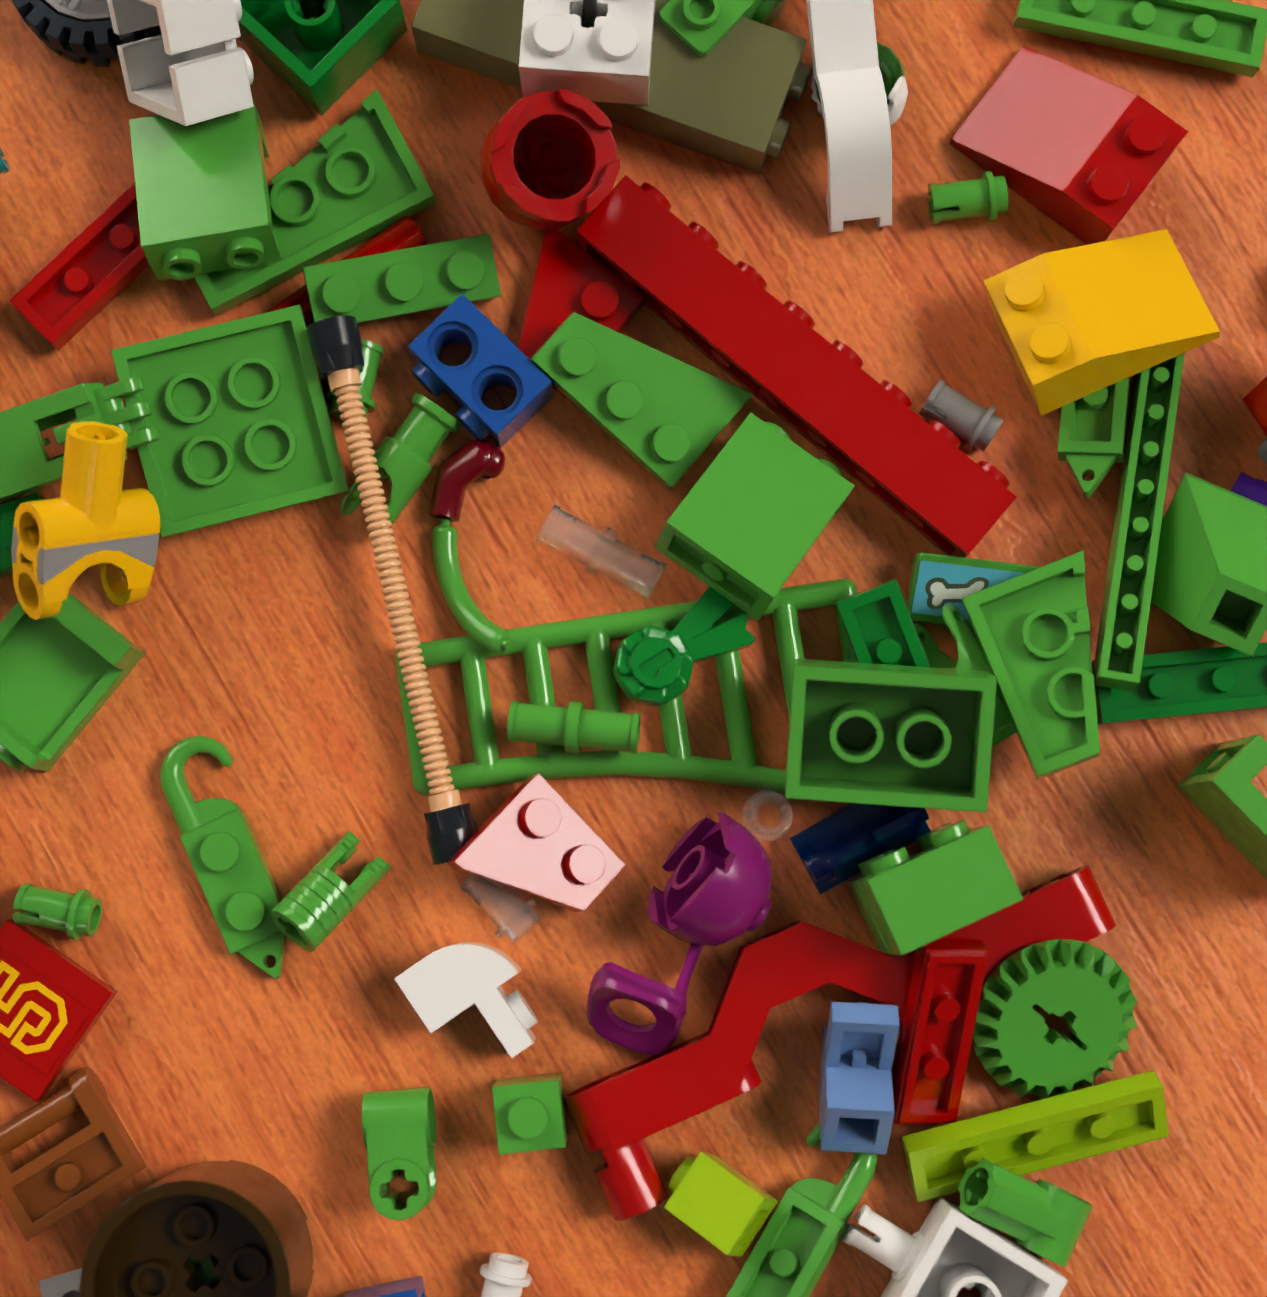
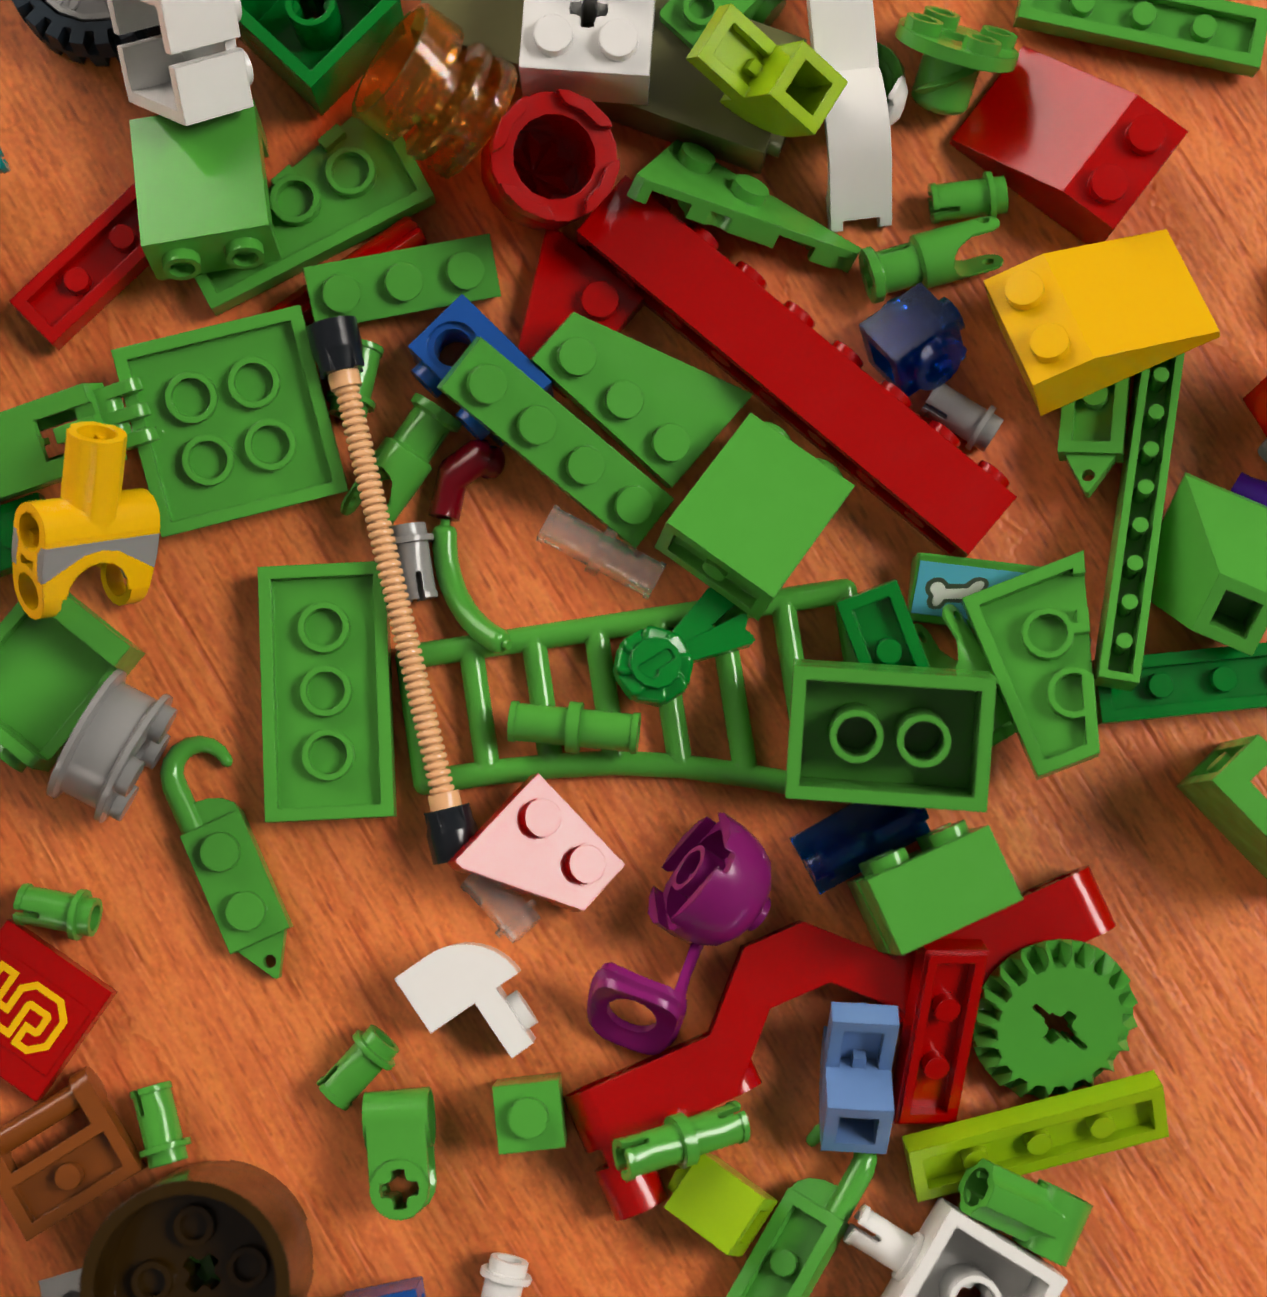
(111, 746): none -> light grey wheel
(159, 1125): none -> bright green pin
(323, 897): bright green hinge -> none
(326, 693): none -> bright green plate
(358, 1066): none -> bright green pin
(415, 559): none -> light grey pin
(434, 91): none -> clear orange wheel
(555, 442): none -> bright green plate
(680, 1140): none -> bright green pin
(736, 204): none -> bright green wing
(750, 815): clear pin -> none
(766, 84): none -> lime brick
(915, 340): none -> clear blue brick
(926, 259): none -> bright green piece
(953, 57): none -> bright green plate

